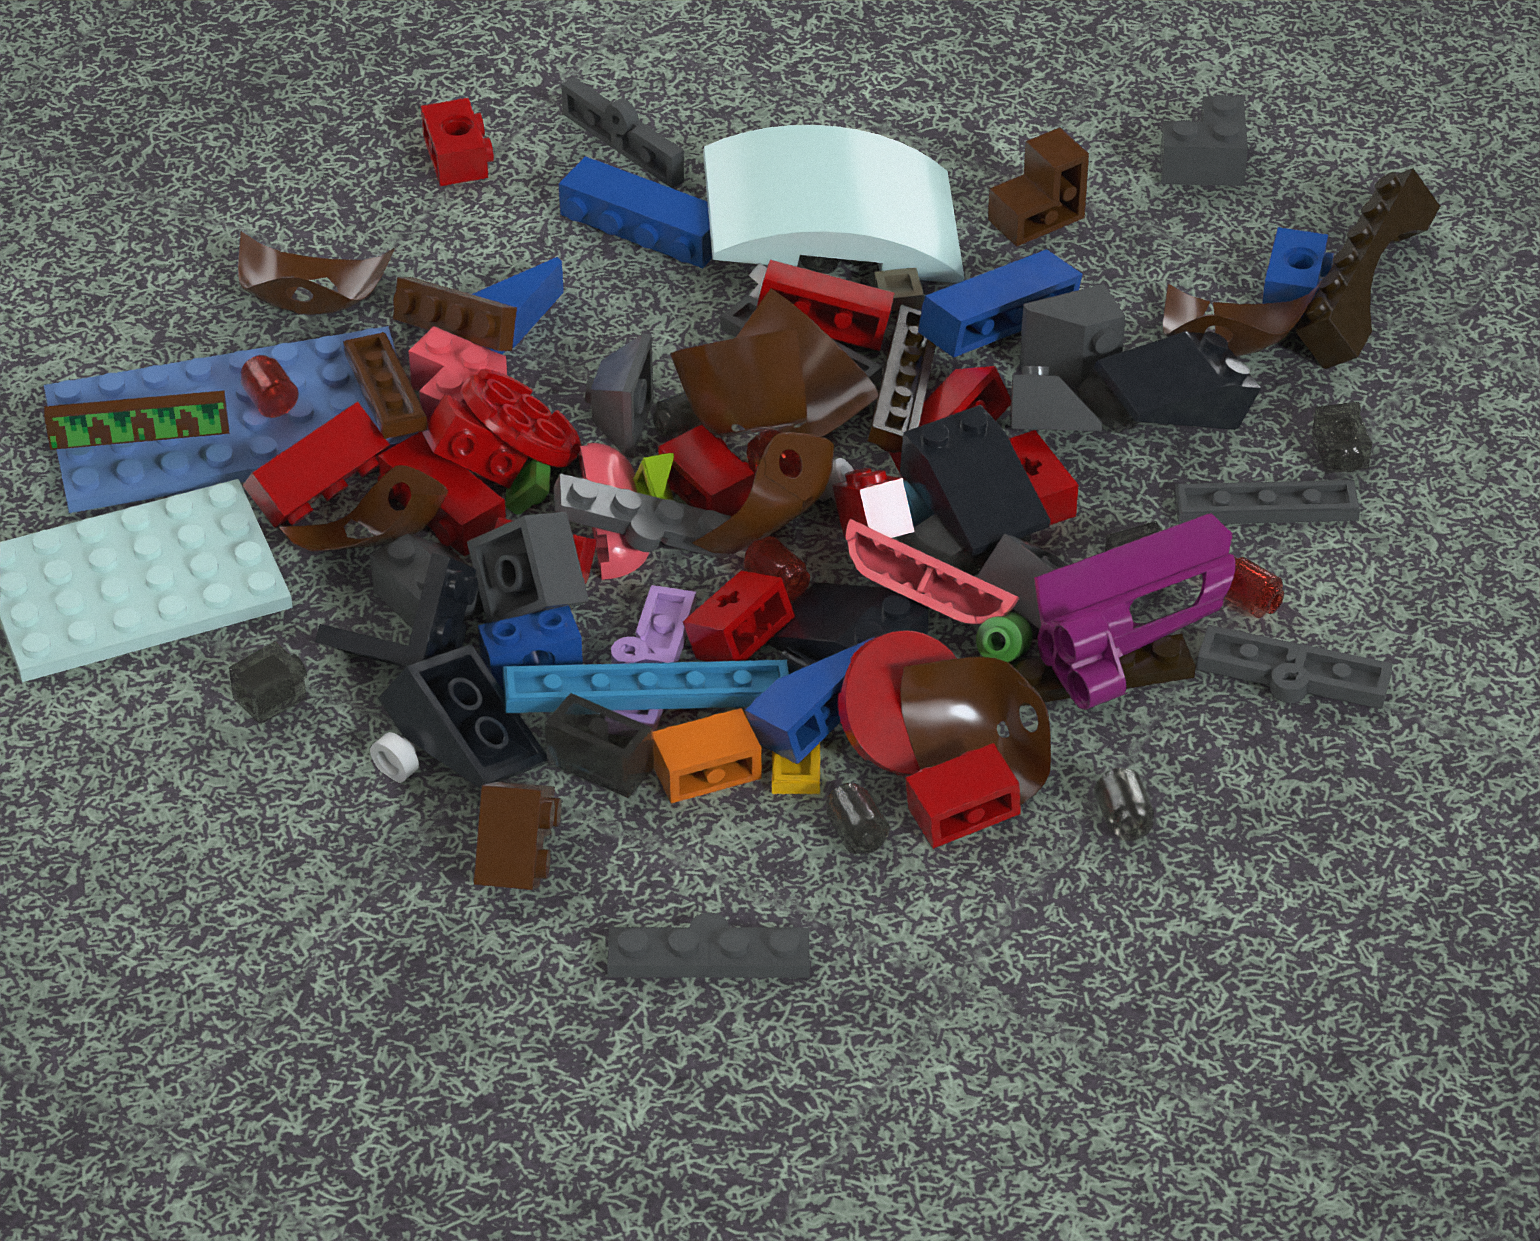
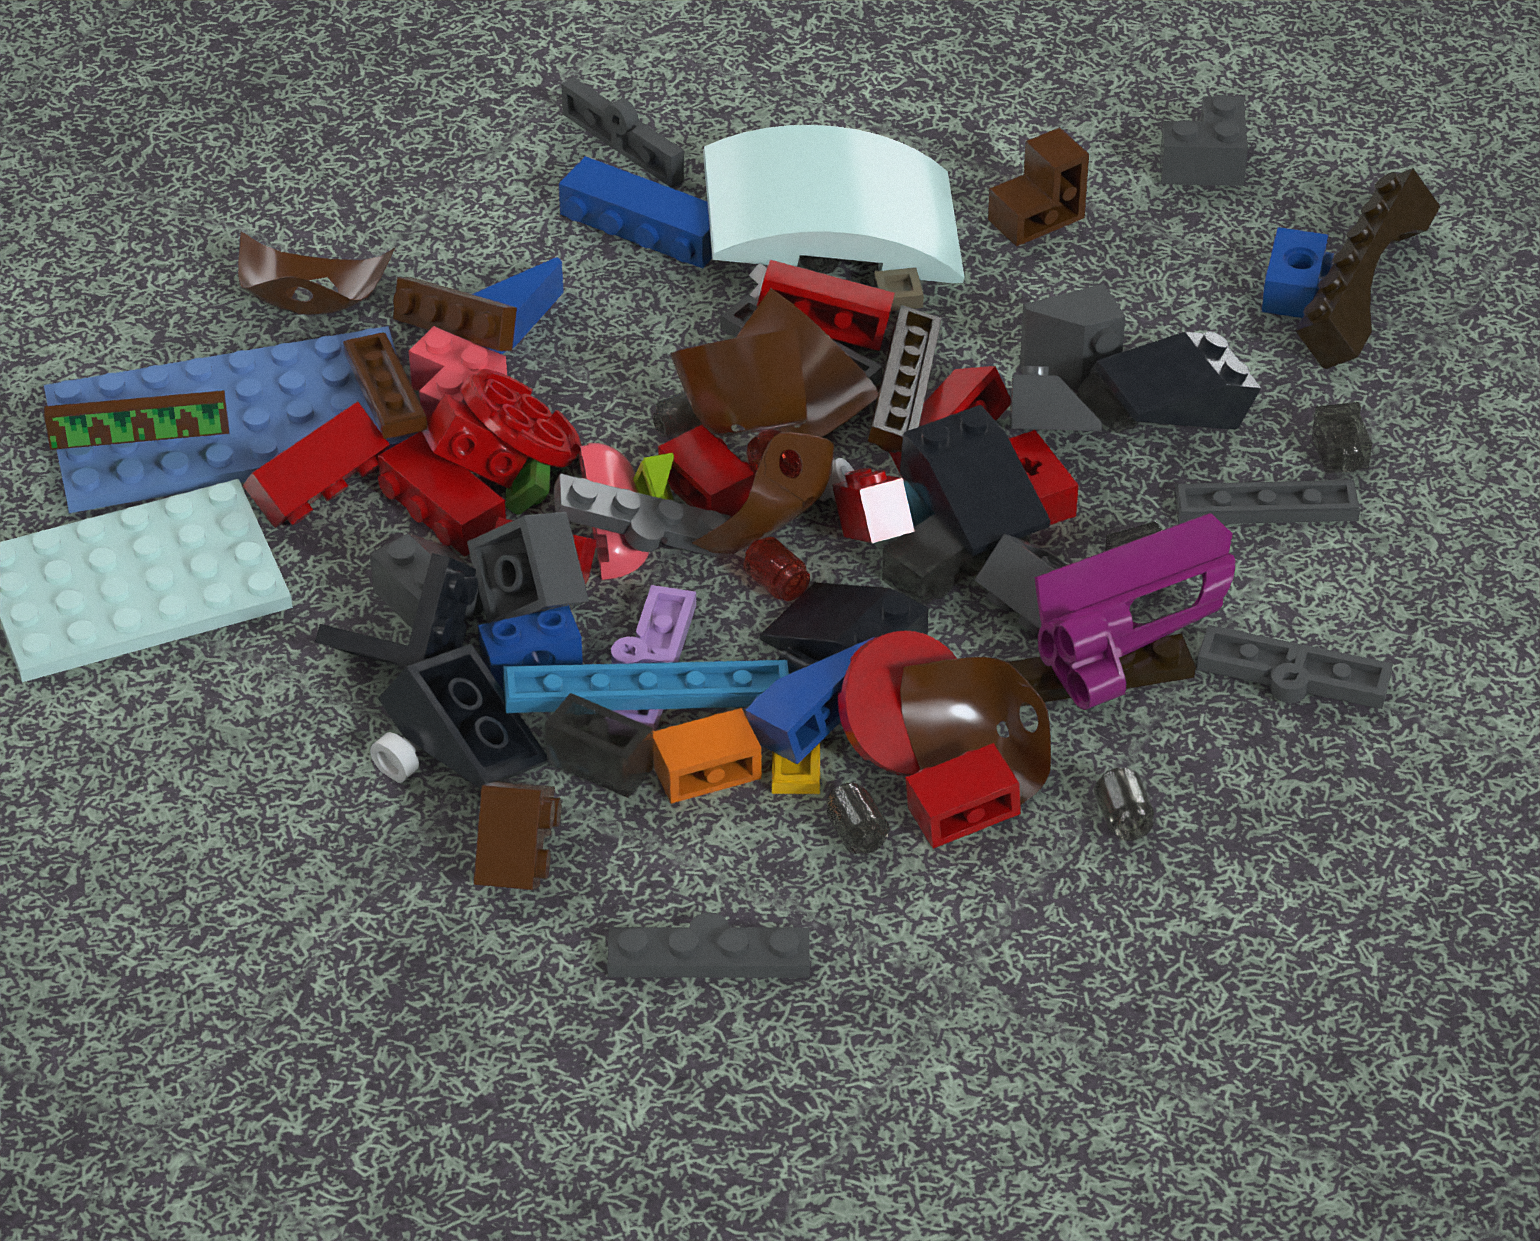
(268, 386): clear red brick -> none
(268, 682): clear smoke brick -> none
(377, 514): reddish brown piece -> none
(456, 141): red brick -> none
(623, 393): dark grey slope -> none
(739, 618): red brick -> none
(925, 577): coral brick -> none
(993, 302): blue brick -> none
(1016, 633): bright green brick -> none
(1244, 326): reddish brown piece -> none
(1255, 588): clear red brick -> none

